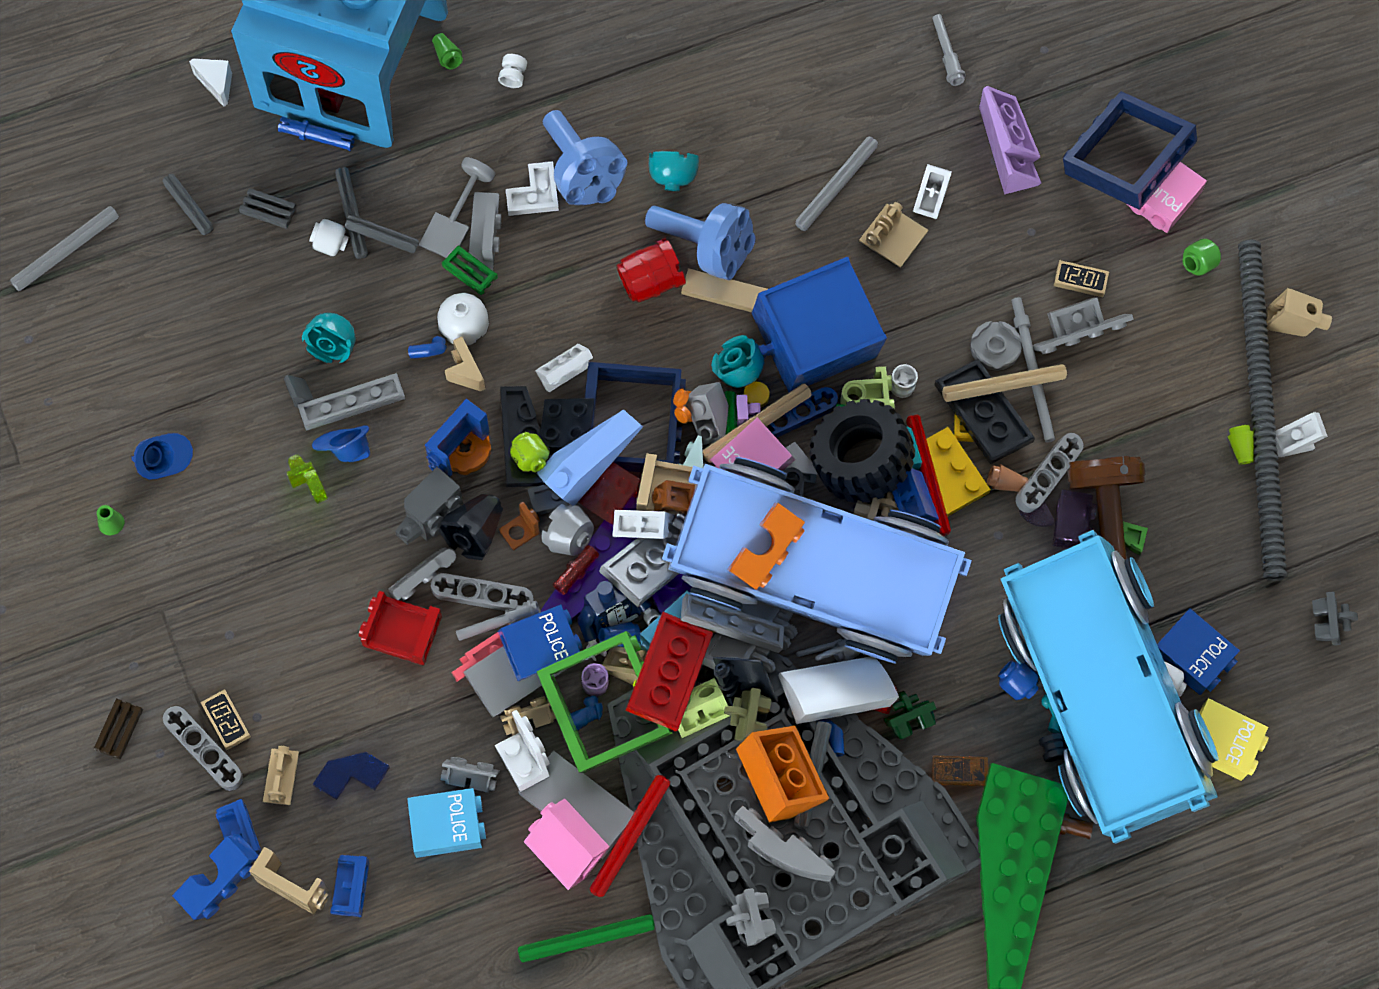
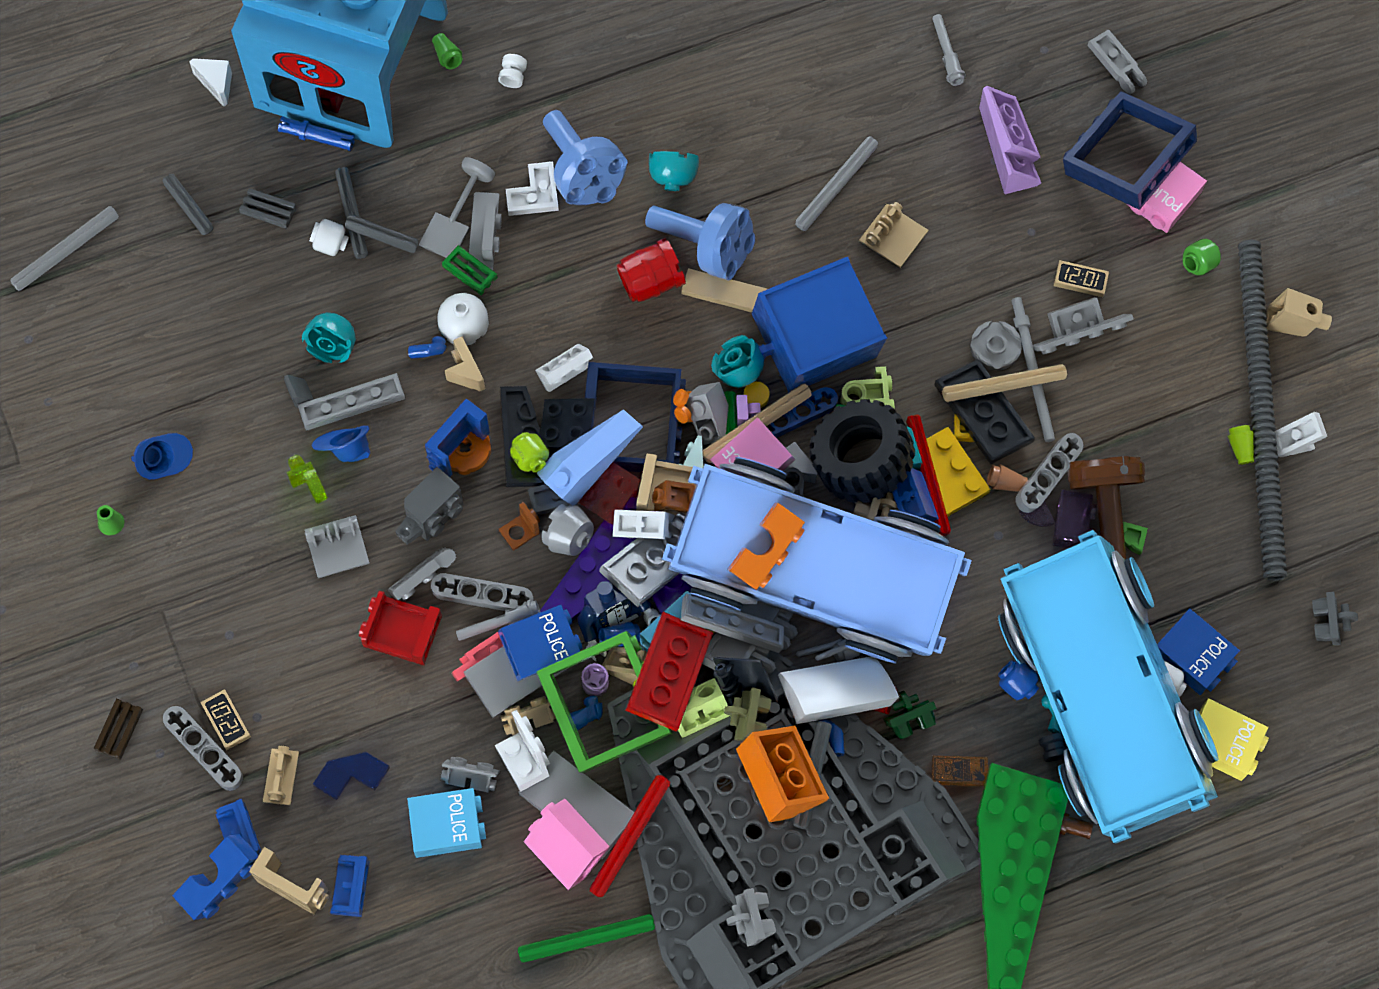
(336, 546): none -> light grey hinge
(472, 526): black cone -> none
(575, 569): clear red pin -> none
(792, 855): light grey slope -> none
(906, 376): white wheel -> none
(932, 191): white slope -> none
(1117, 61): none -> light grey hinge

